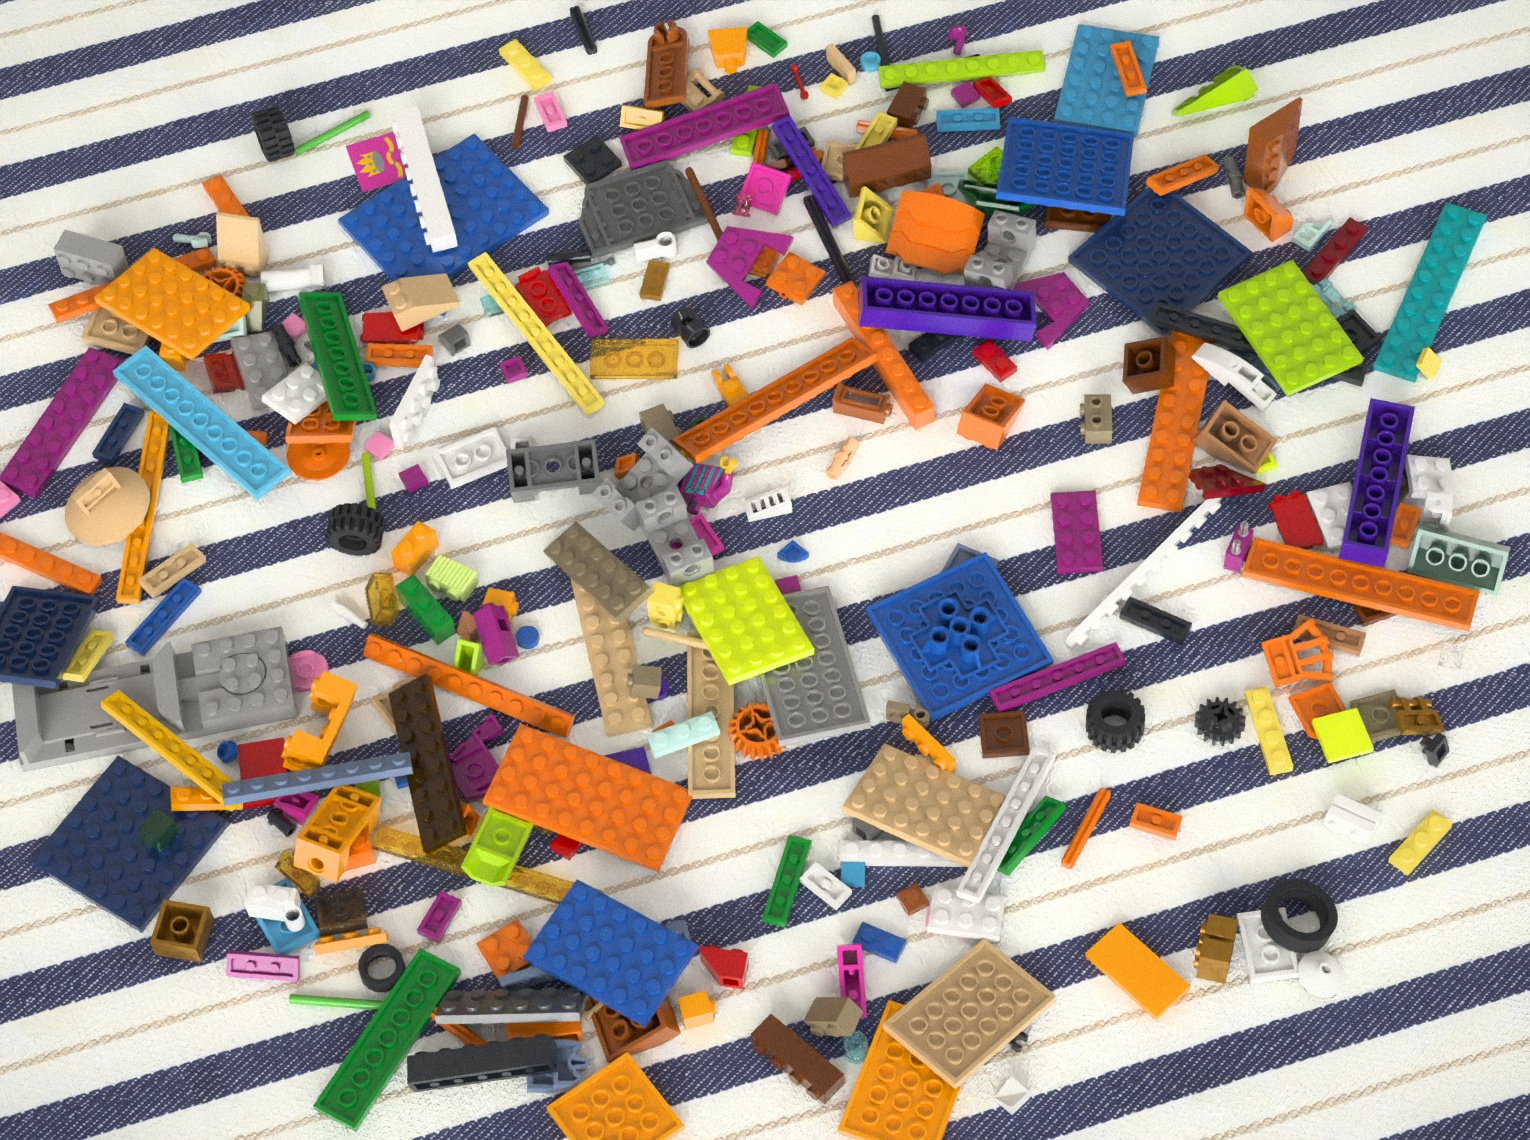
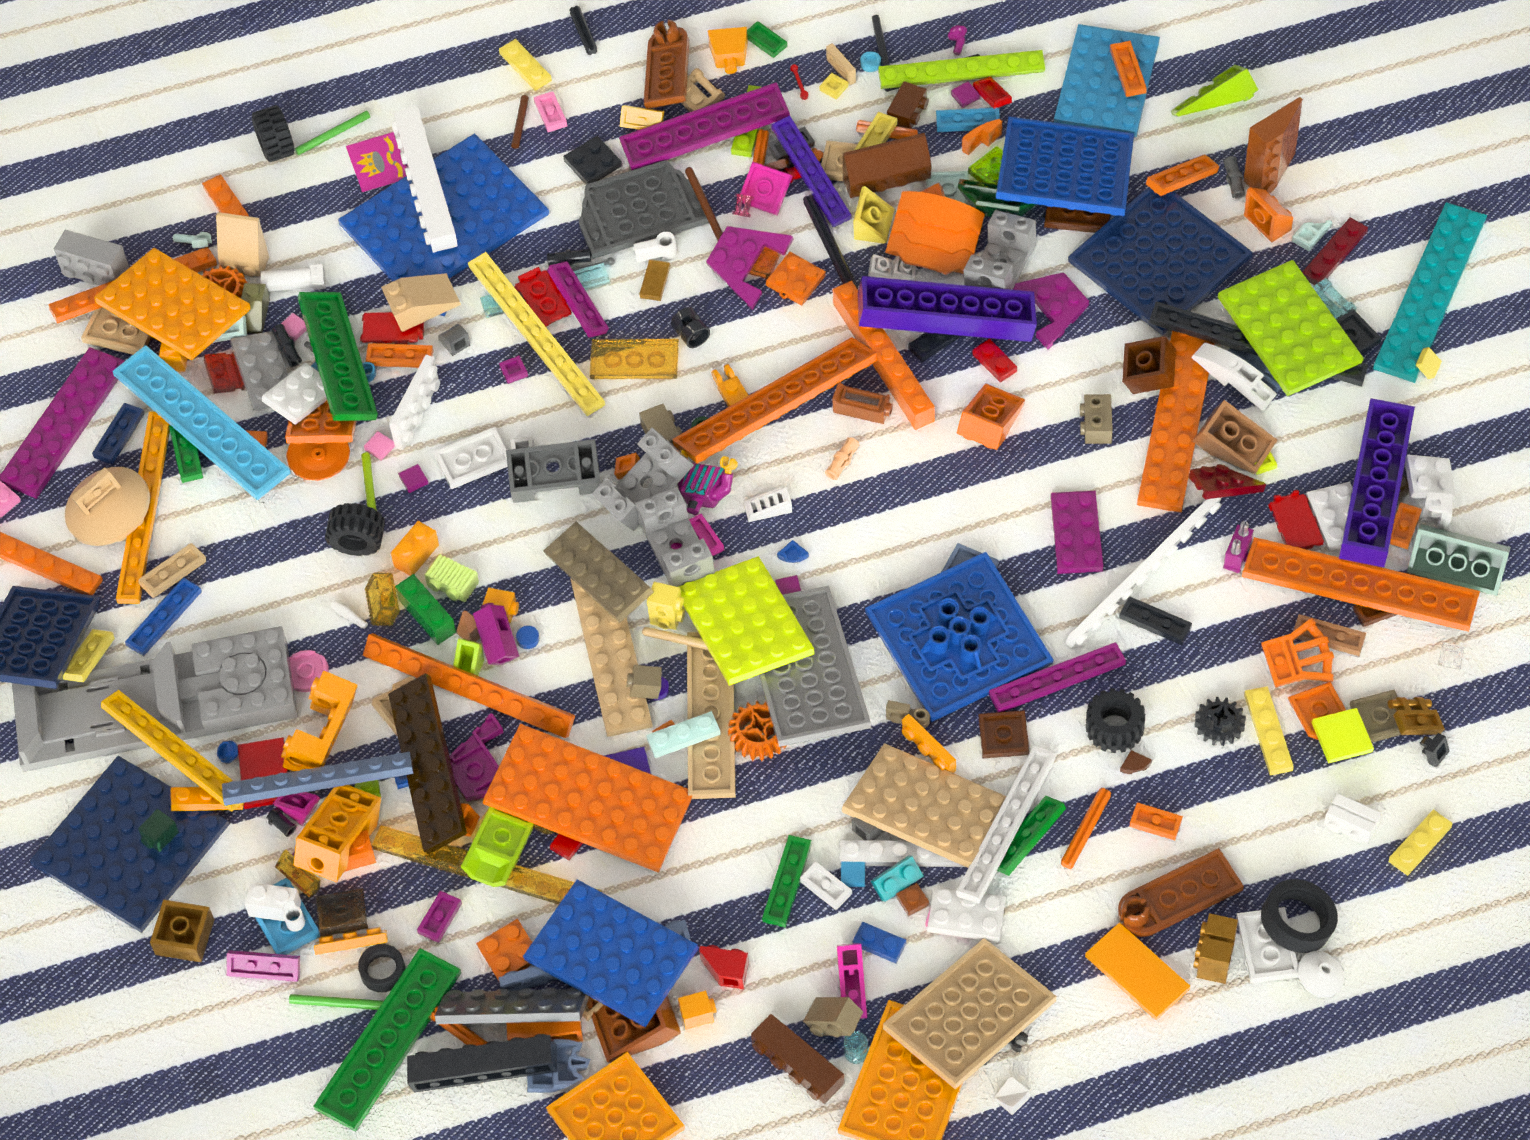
(897, 878): none -> plate
(985, 134): none -> orange slope
(1135, 763): none -> reddish brown tile
(1178, 894): none -> dark orange plate

